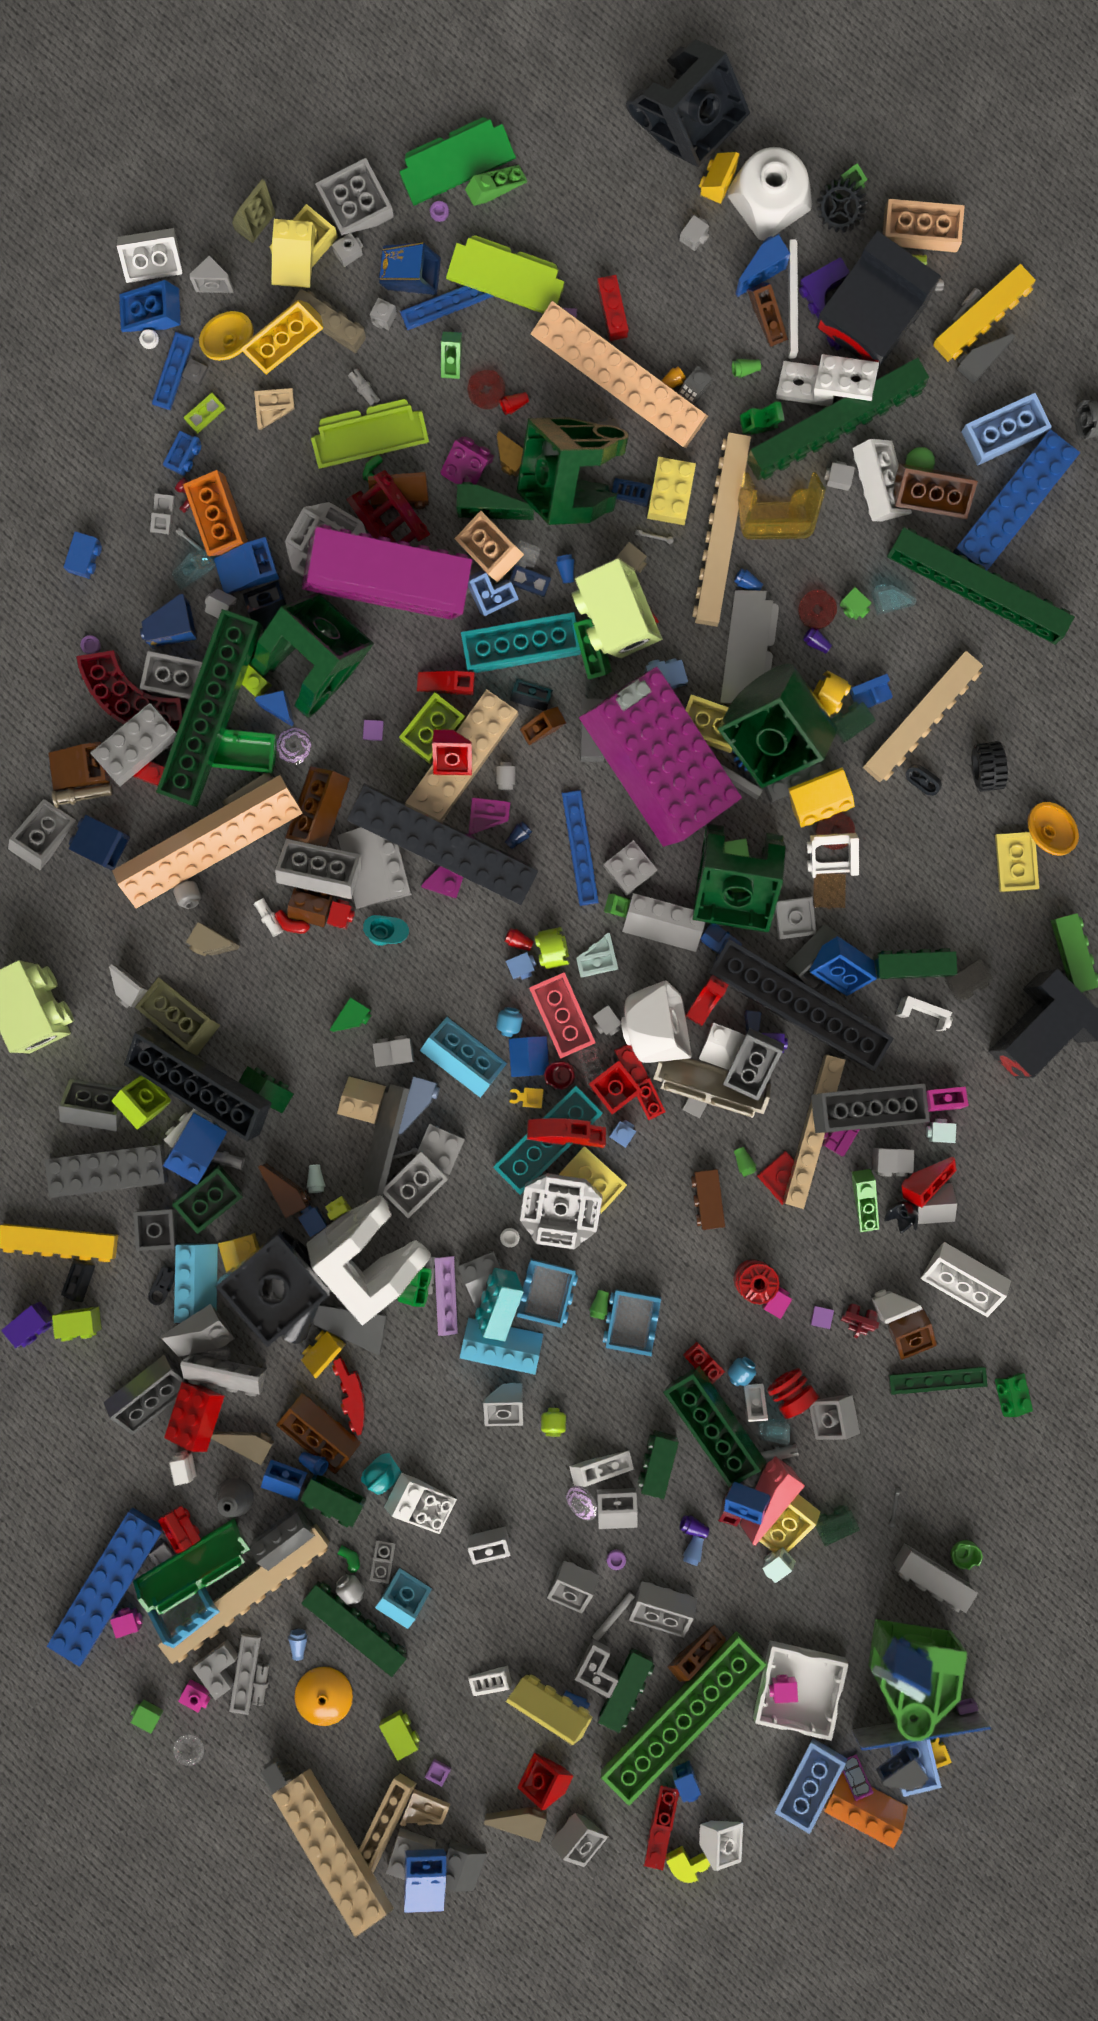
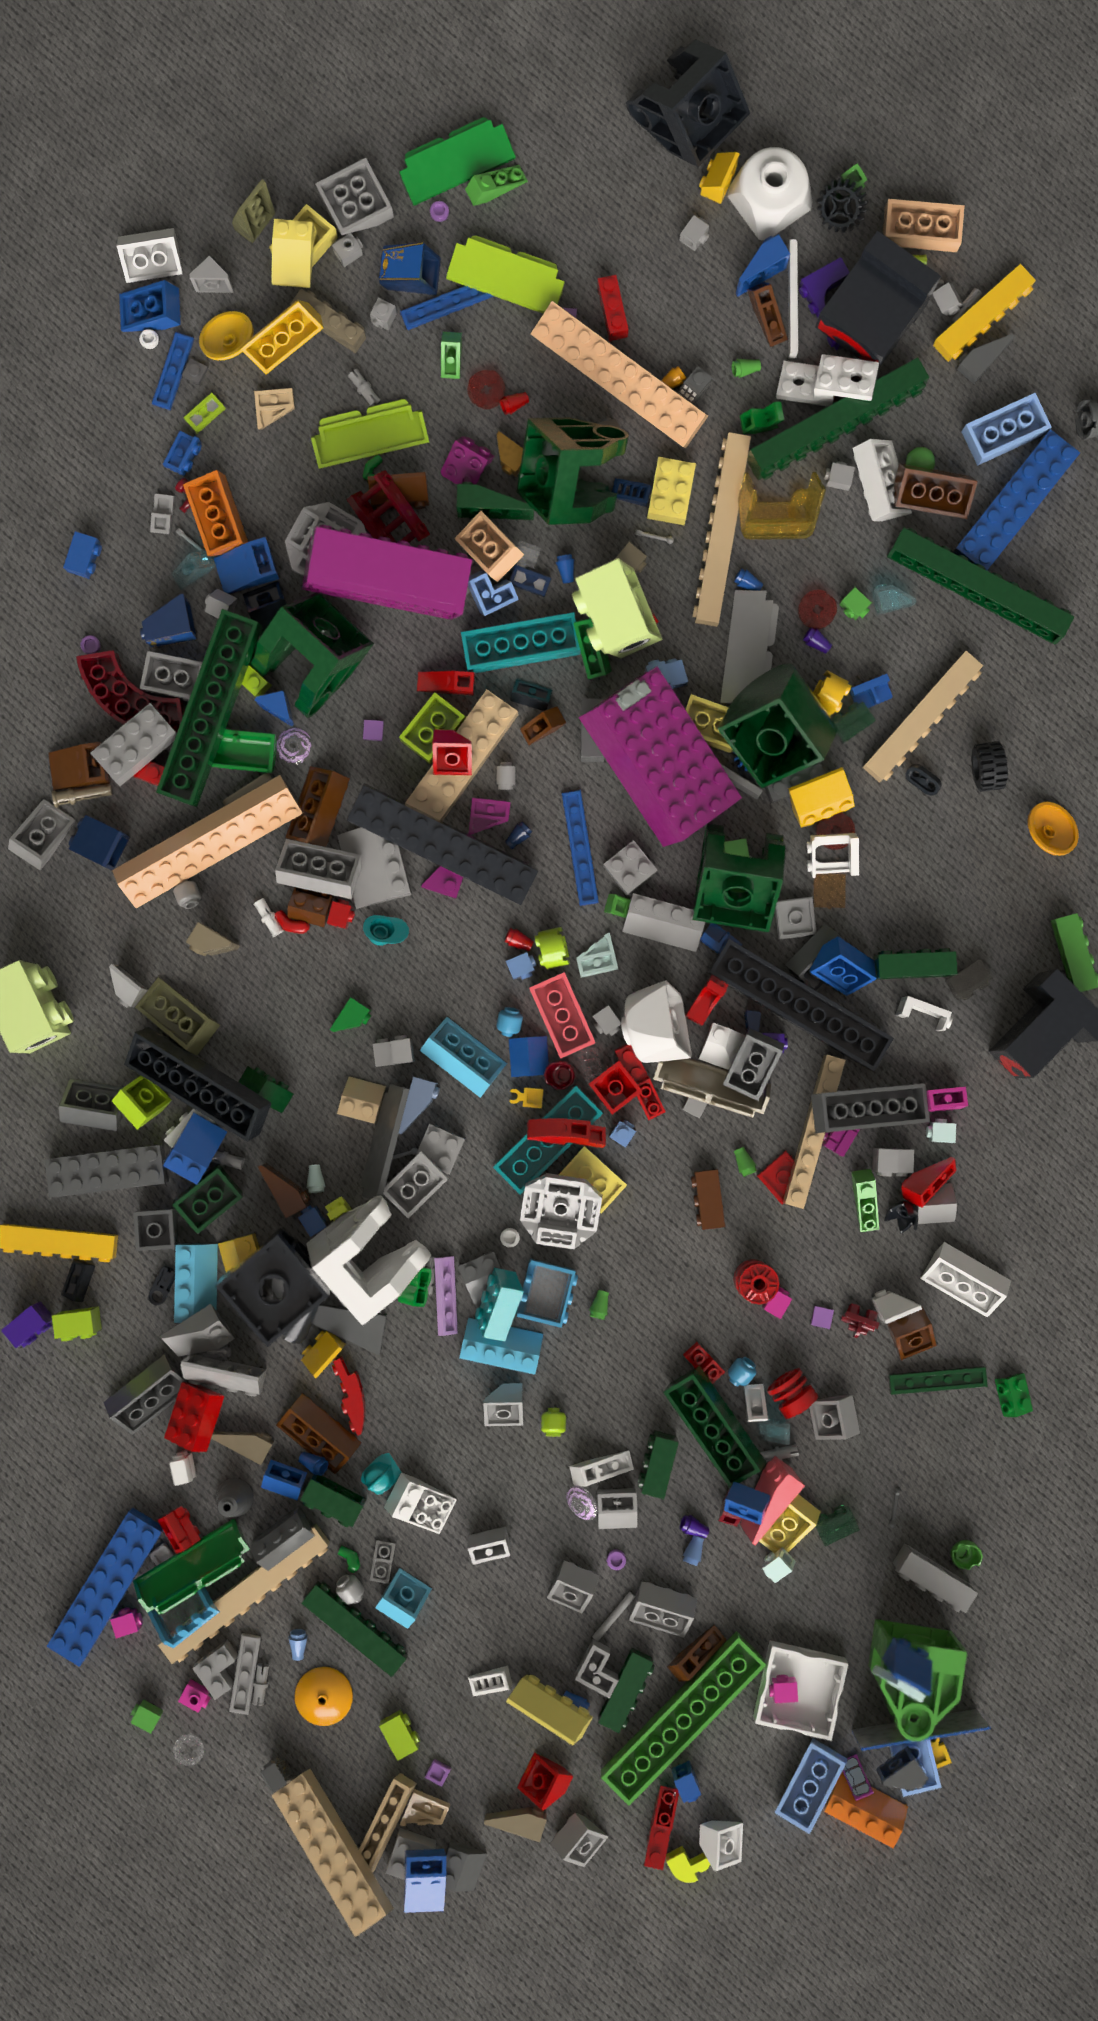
(632, 1322): clear window -> none
(948, 299): none -> light grey brick
(966, 1706): medium lavender tile -> none
(1016, 862): light yellow plate -> none

